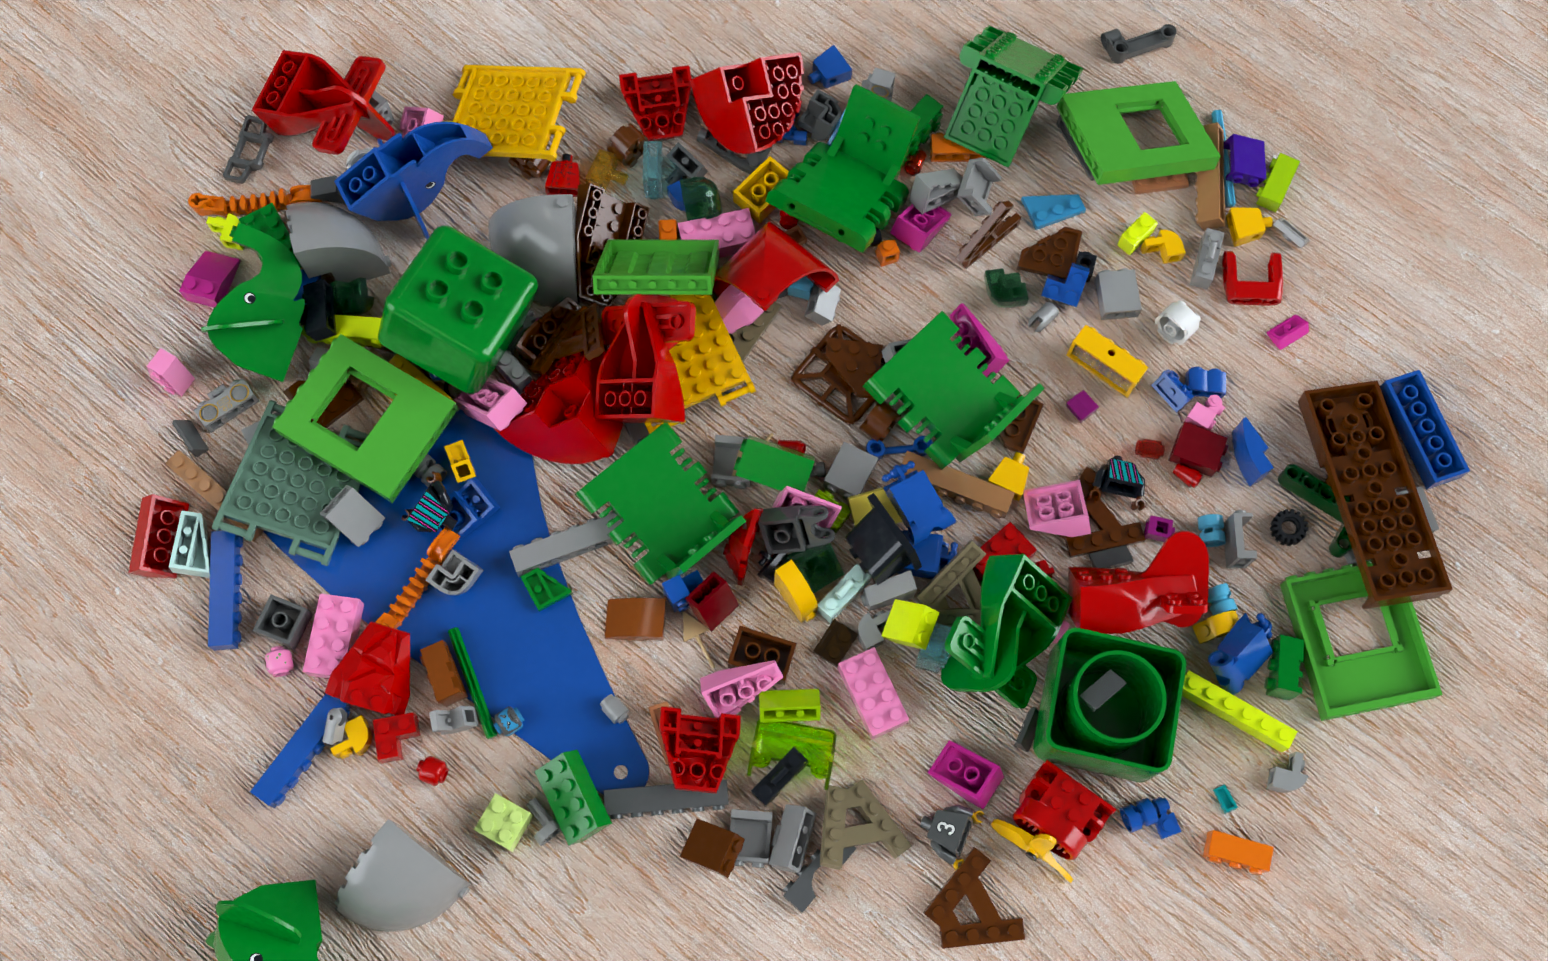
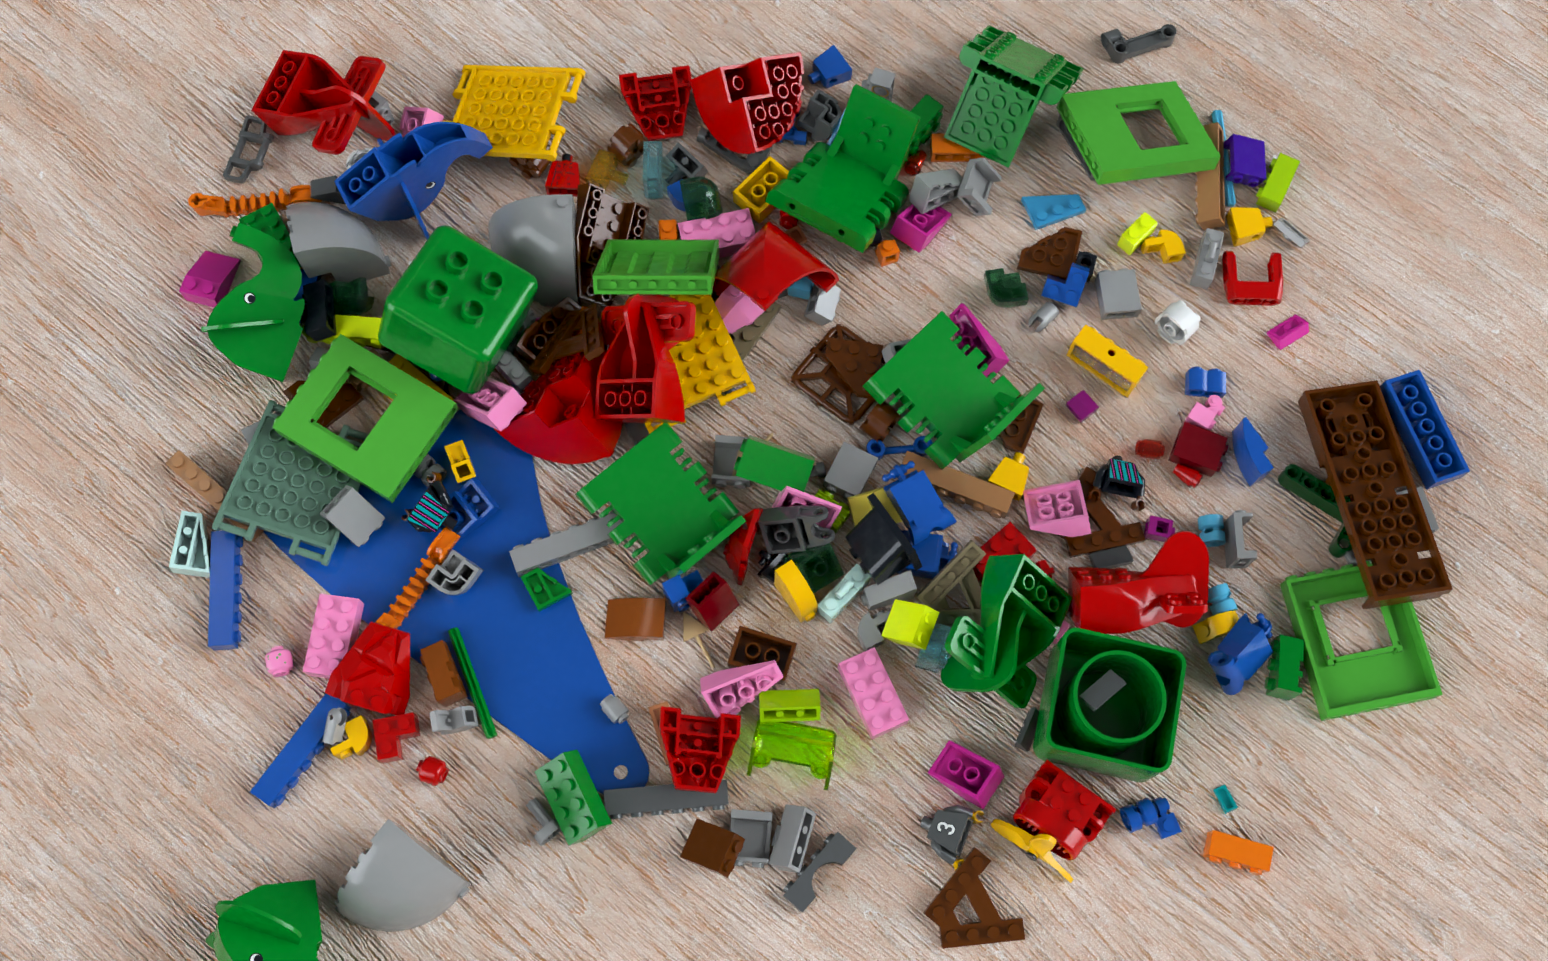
(156, 536): red slope -> none
(169, 373): bright pink wedge -> none
(190, 437): dark grey slope -> none
(224, 227): neon yellow brick -> none
(225, 404): light grey piece -> none
(282, 622): dark grey brick -> none
(503, 822): yellowish green brick -> none
(508, 721): head -> none
(780, 776): black piece -> none
(793, 444): red cone -> none
(835, 643): dark brown plate -> none
(837, 837): dark tan plate -> none
(989, 234): reddish brown plate -> none
(1161, 183): nougat plate -> none
(1173, 390): bracket -> none
(1237, 712): neon yellow brick -> none
(1288, 779): light grey brick -> none
(1296, 519): black tyre -> none

